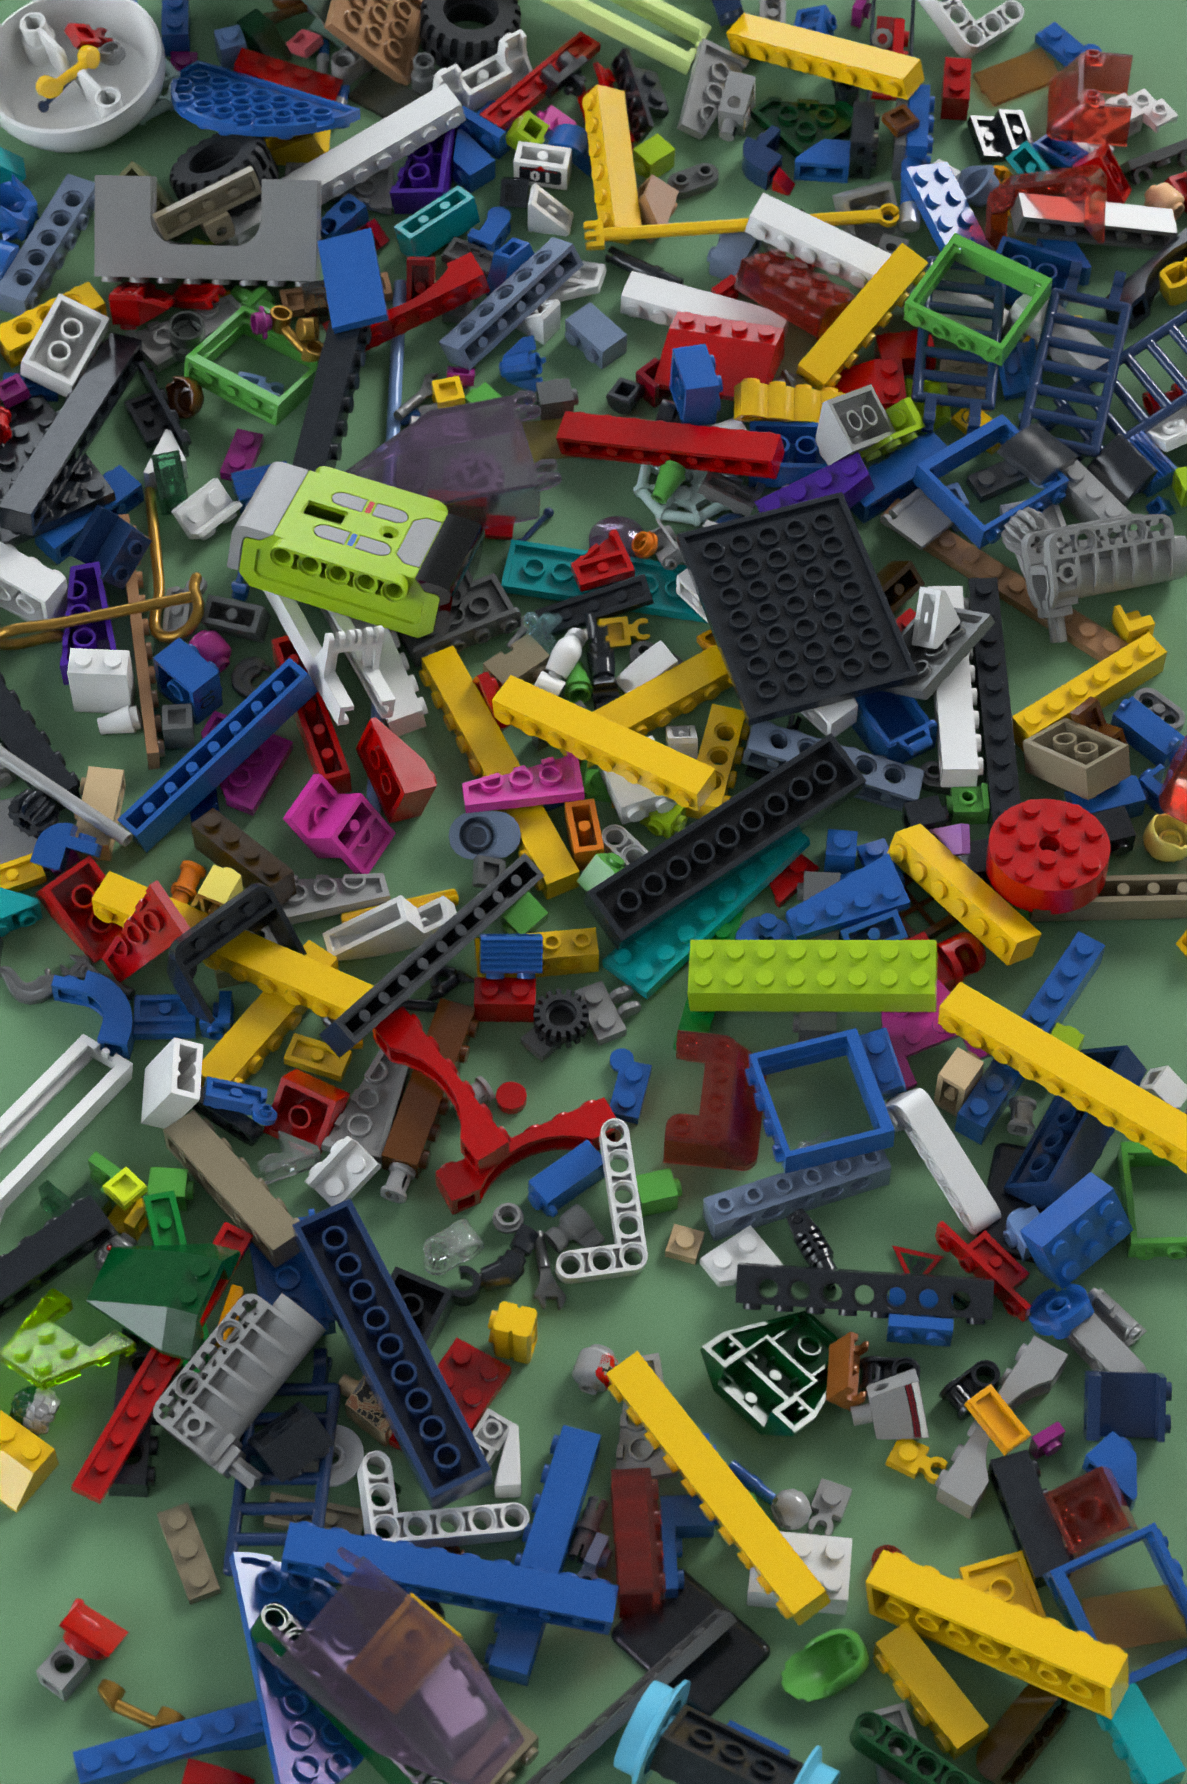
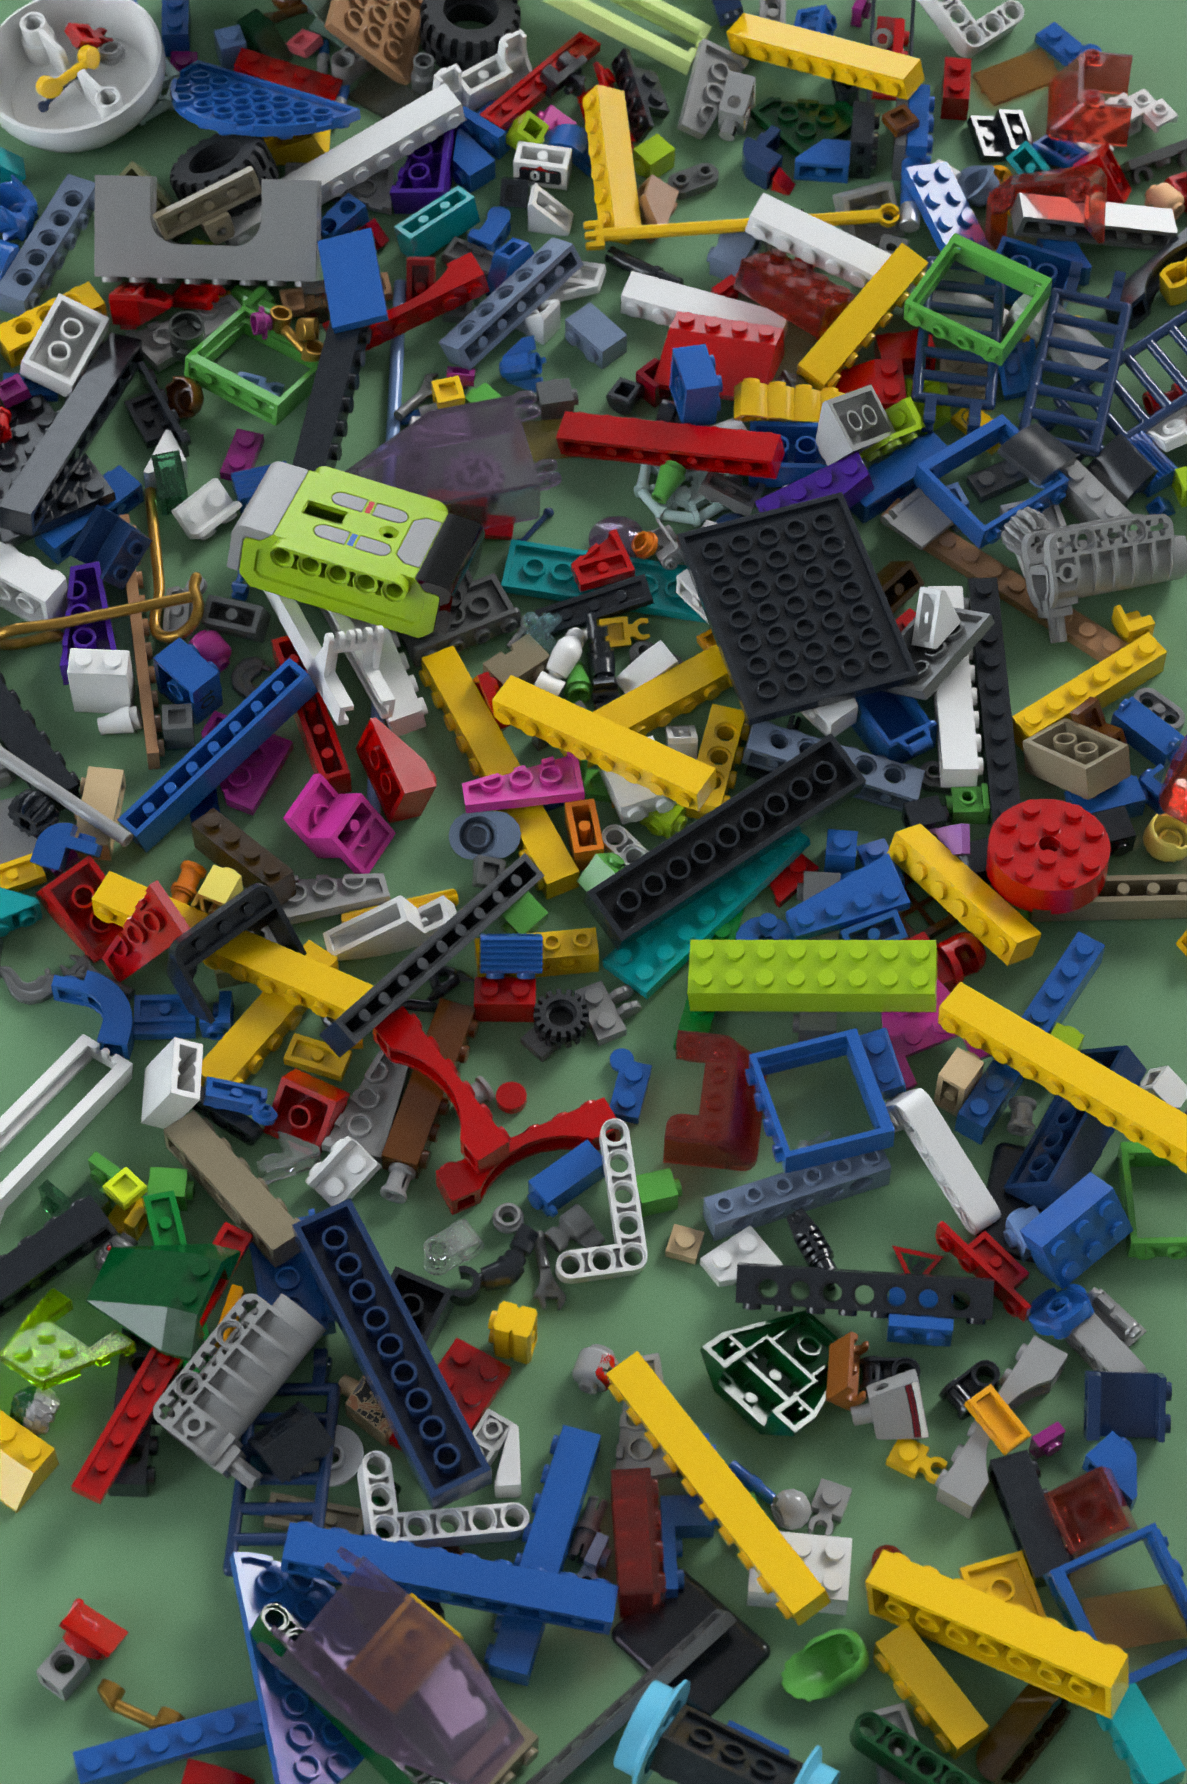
(188, 1553): dark tan plate -> none

